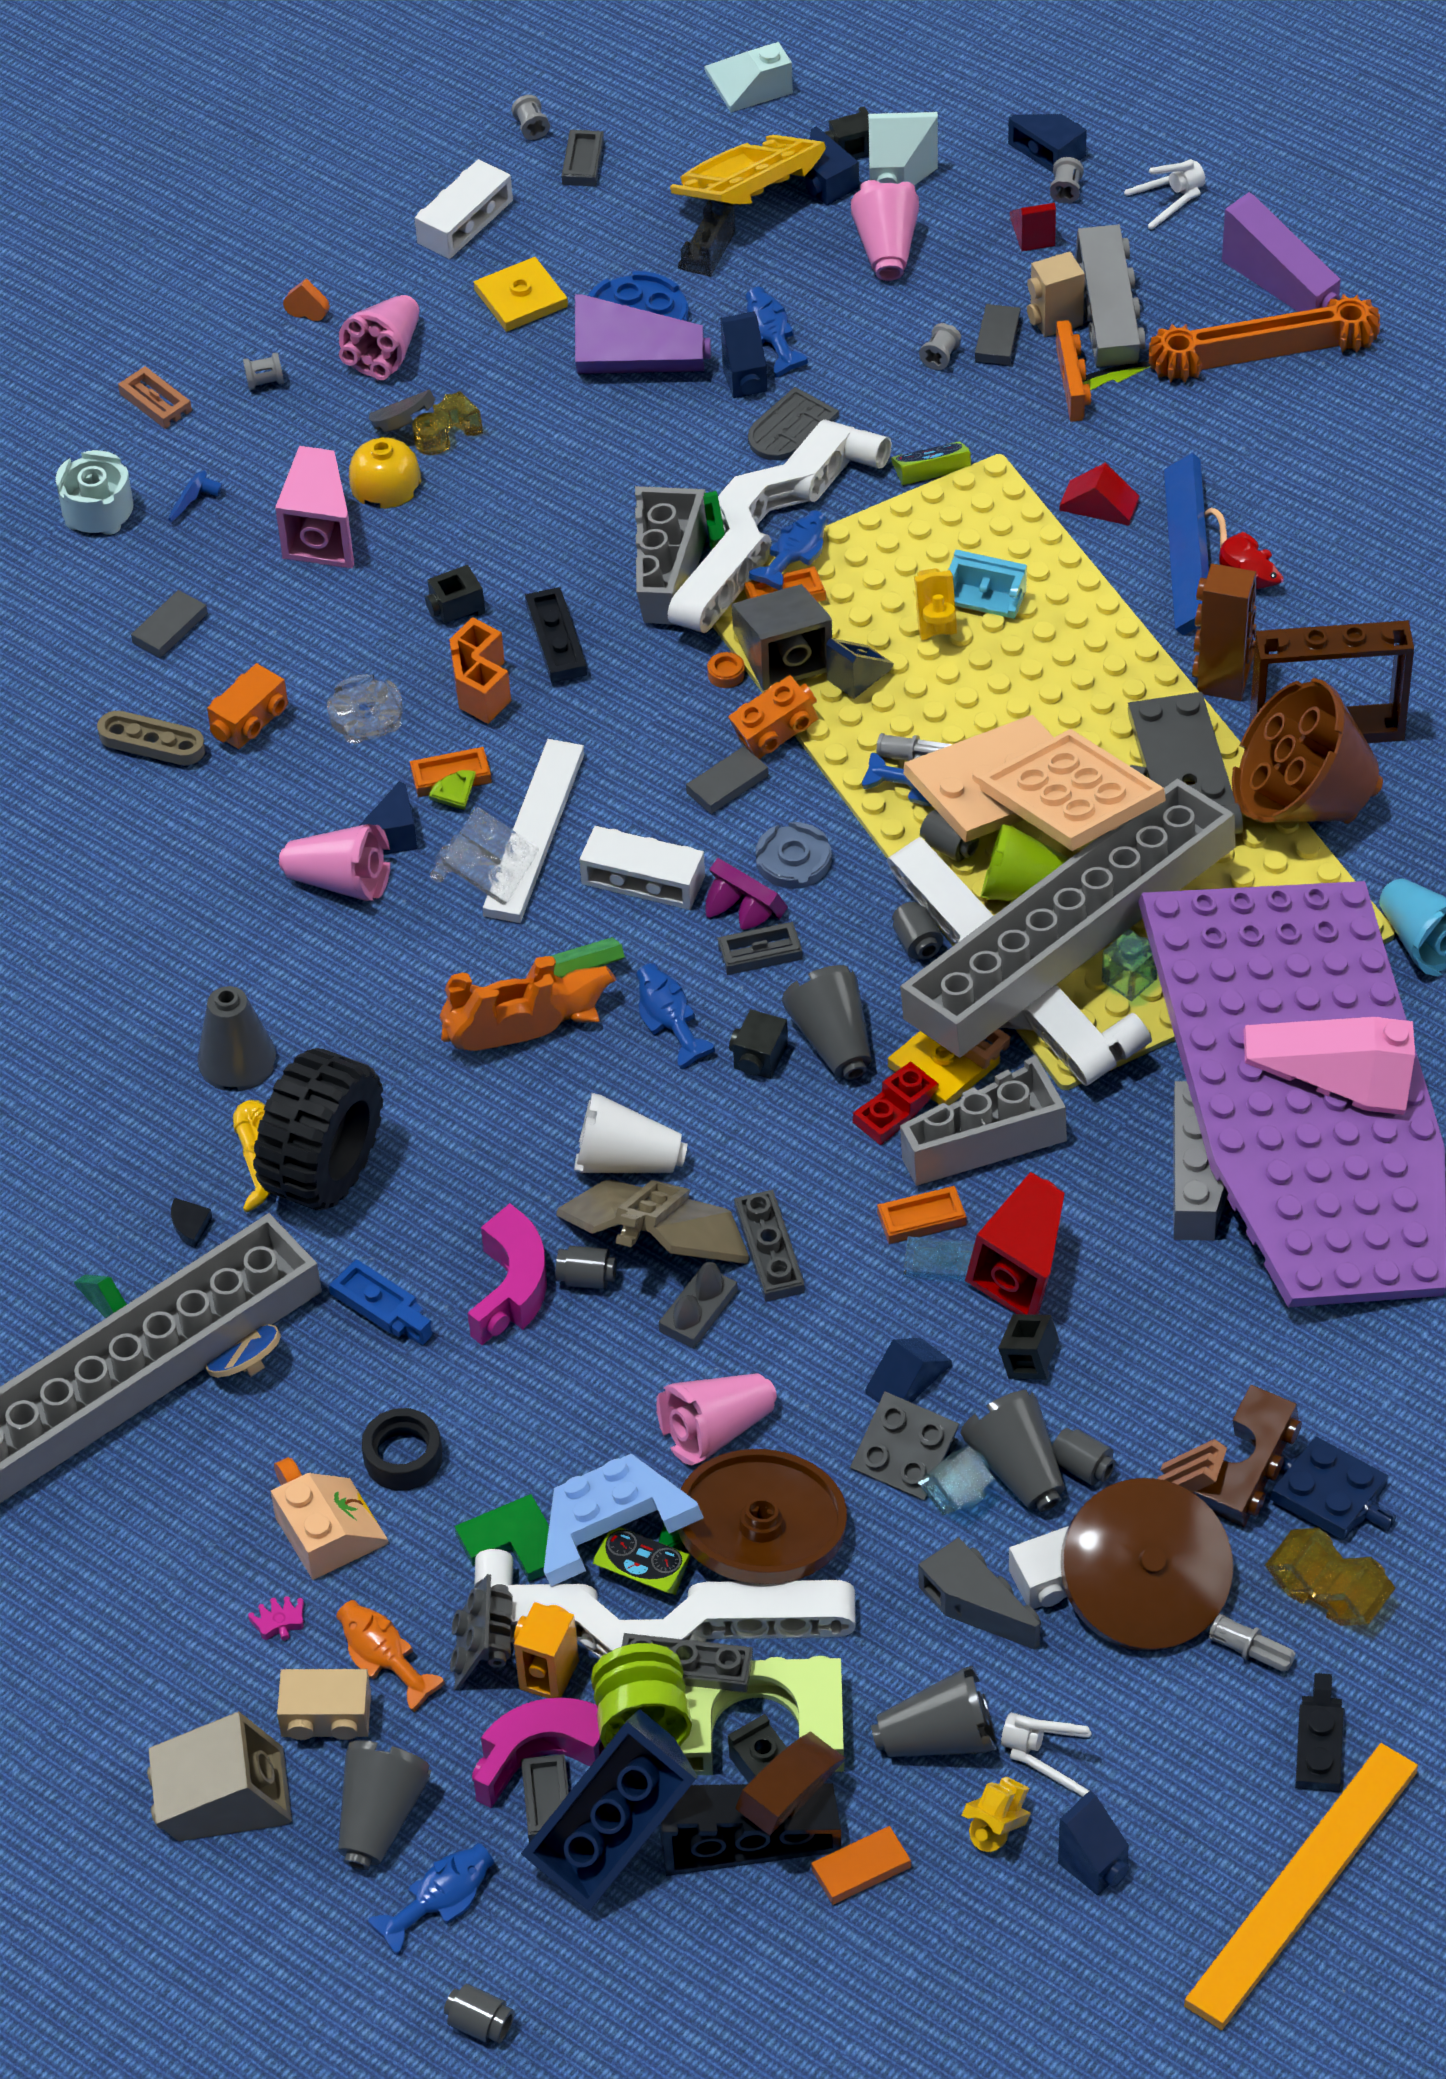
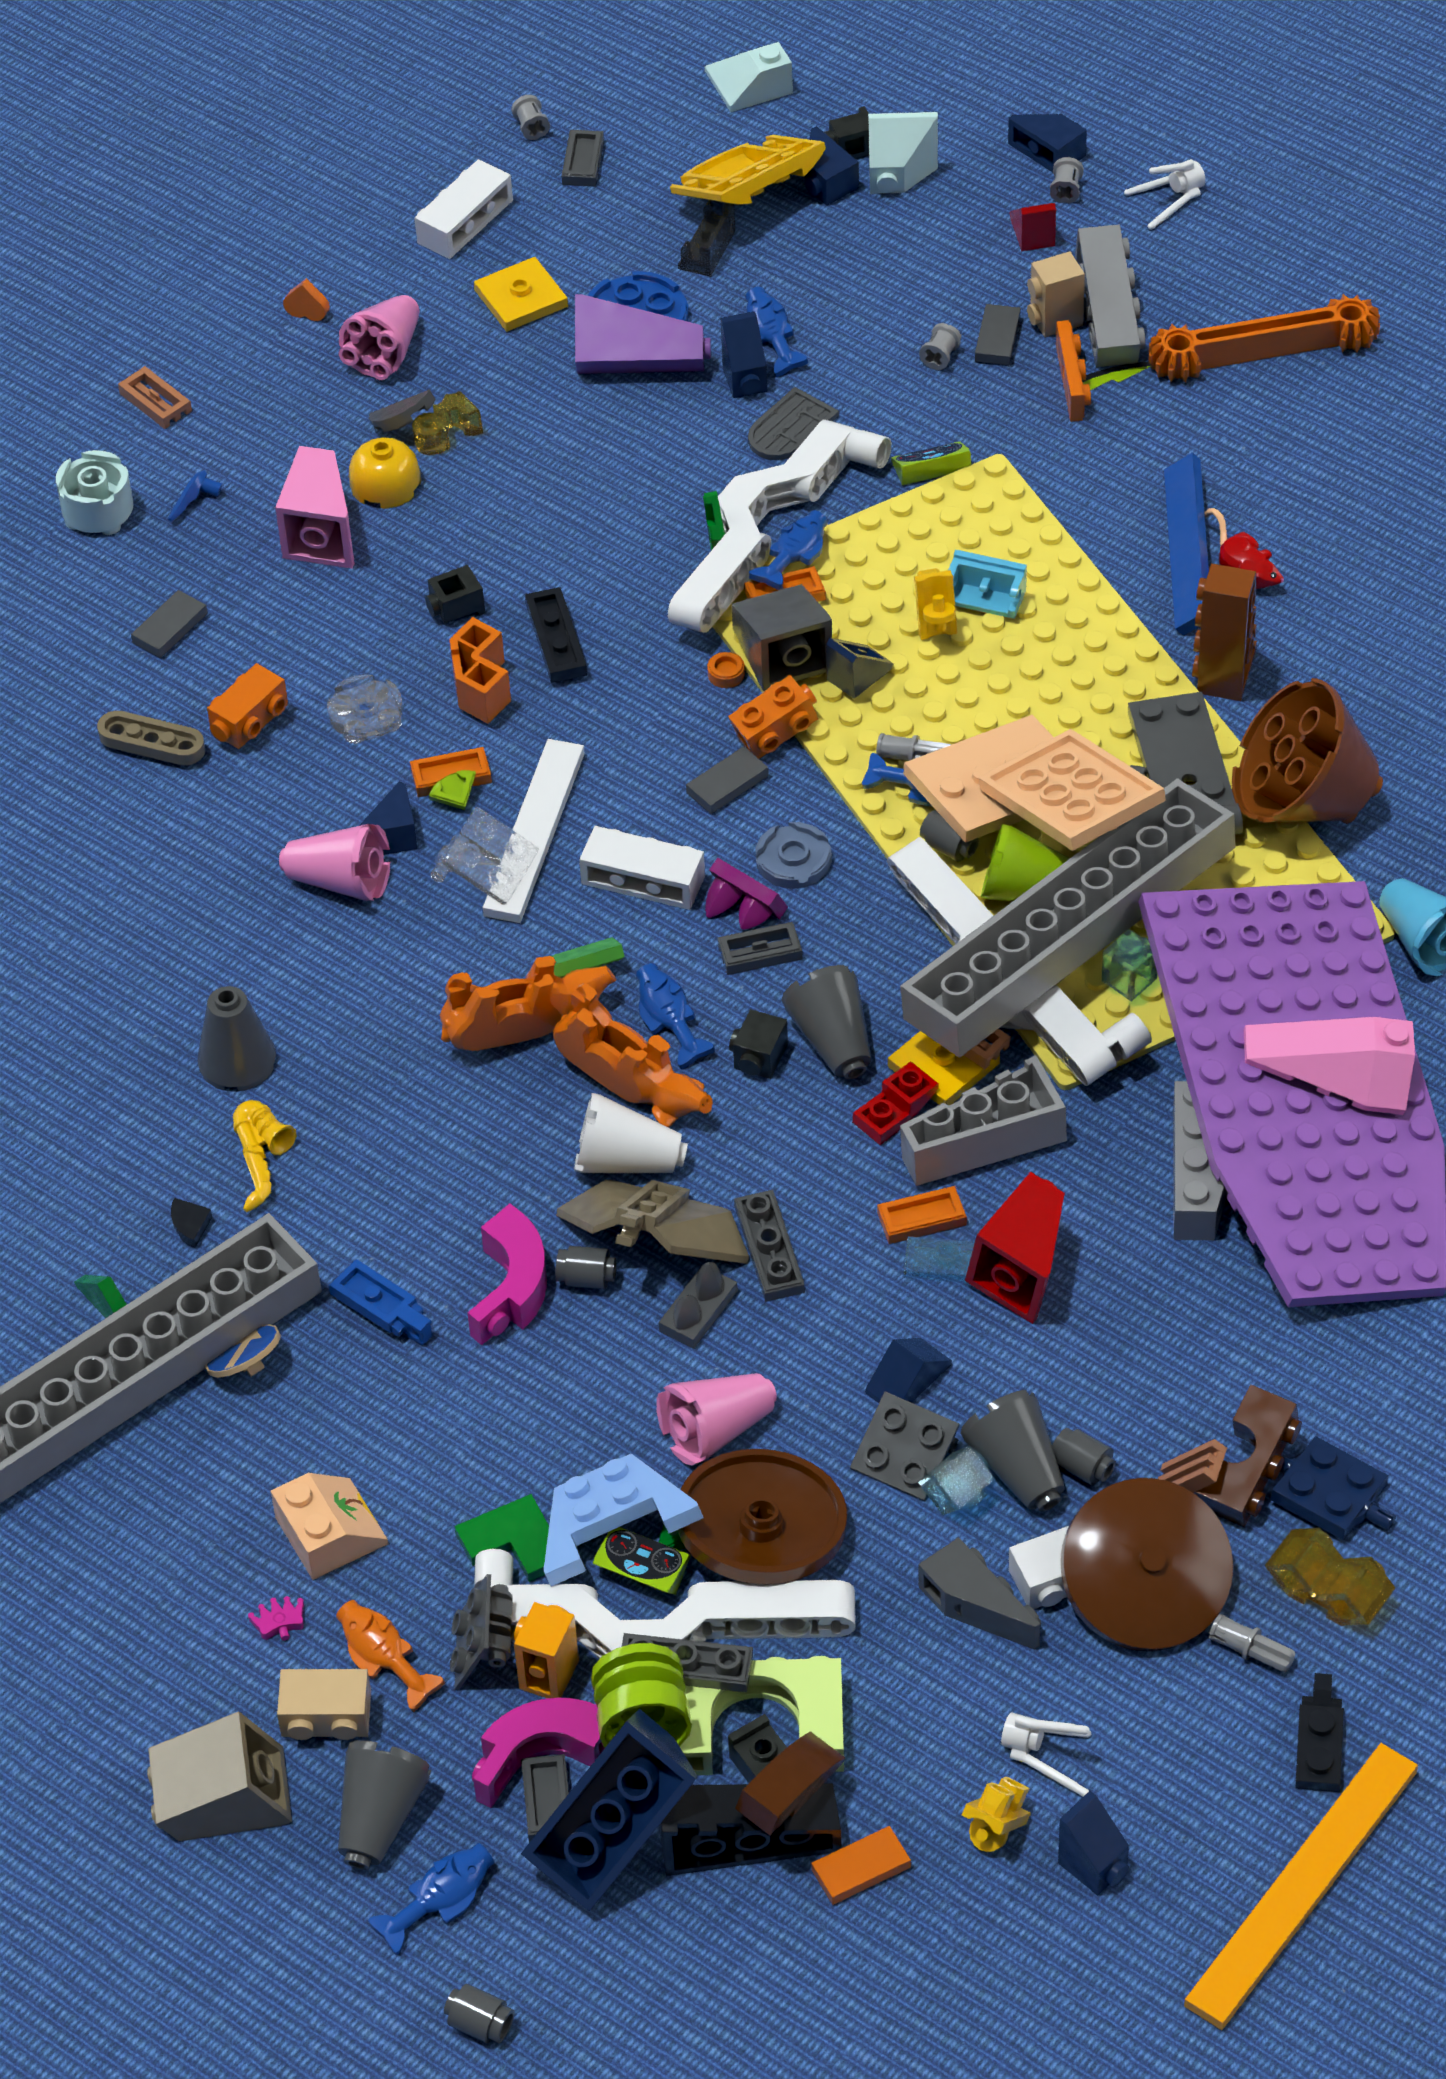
(274, 375): light grey bush -> none
(286, 1470): orange tile -> none
(318, 1129): black tyre -> none
(402, 1422): black tyre -> none
(626, 1061): none -> orange animal
(668, 545): light grey wedge -> none
(886, 224): bright pink cone -> none
(917, 930): dark grey brick -> none
(938, 1720): dark grey cone -> none
(1028, 1346): pearl dark grey brick -> none
(1100, 496): red slope -> none
(1274, 257): medium lavender slope -> none
(1343, 643): reddish brown window -> none

